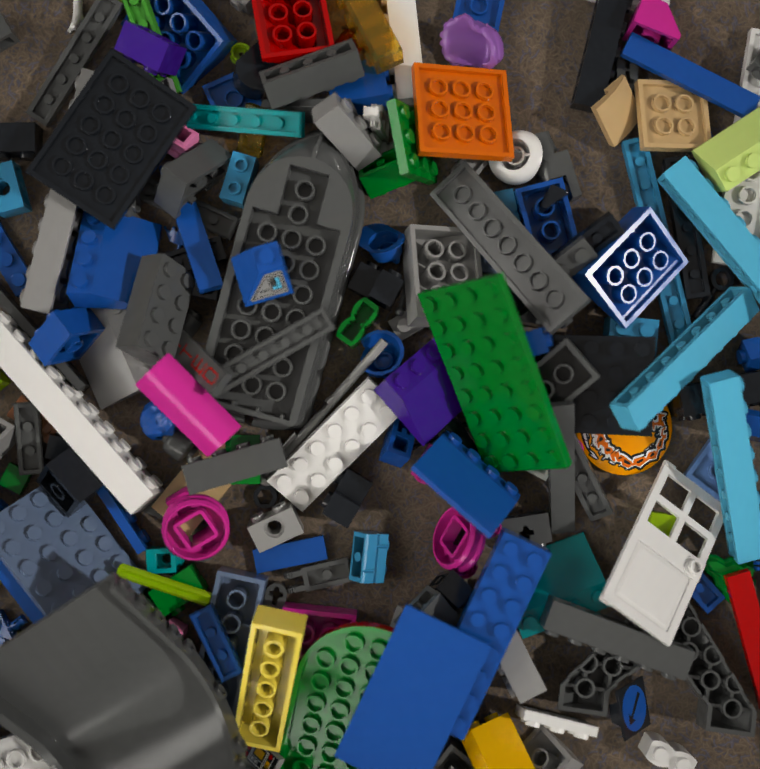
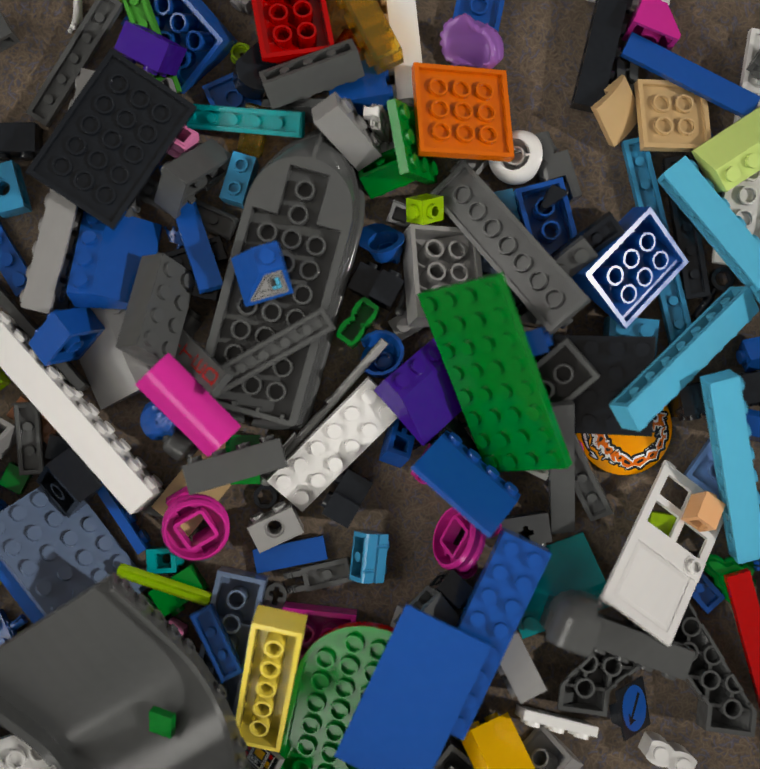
(162, 722): none -> green tile
(397, 212): none -> dark grey slope
(424, 209): none -> lime brick
(574, 621): none -> dark grey brick
(703, 511): none -> light nougat brick

